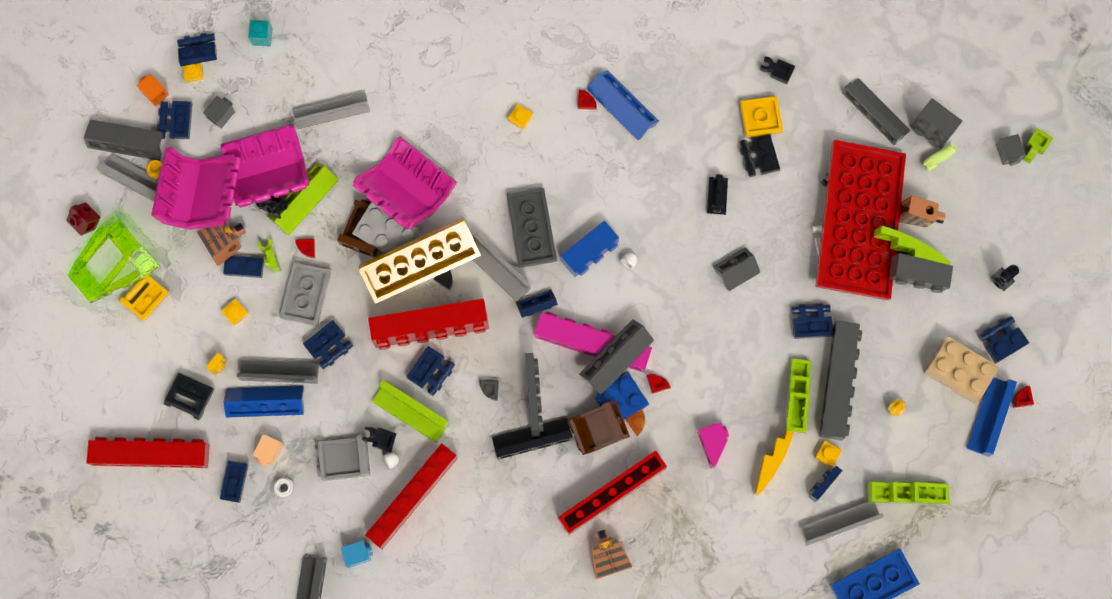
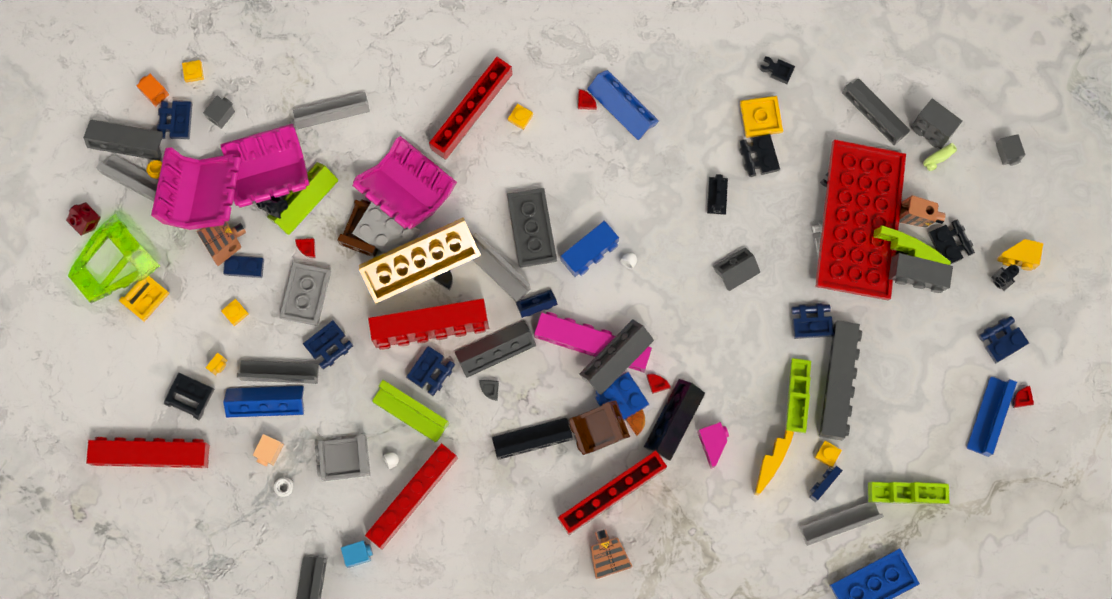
(198, 53): dark blue plate -> none
(234, 481): dark blue plate -> none
(260, 33): teal brick -> none
(270, 259): lime plate -> none
(381, 438): black plate -> none
(471, 108): none -> red brick
(495, 348): none -> dark grey panel
(533, 390): dark grey plate -> none
(674, 419): none -> black panel
(897, 407): yellow plate -> none
(945, 244): none -> black plate
(961, 370): tan brick -> none
(1023, 254): none -> yellow slope
(1038, 144): lime plate -> none

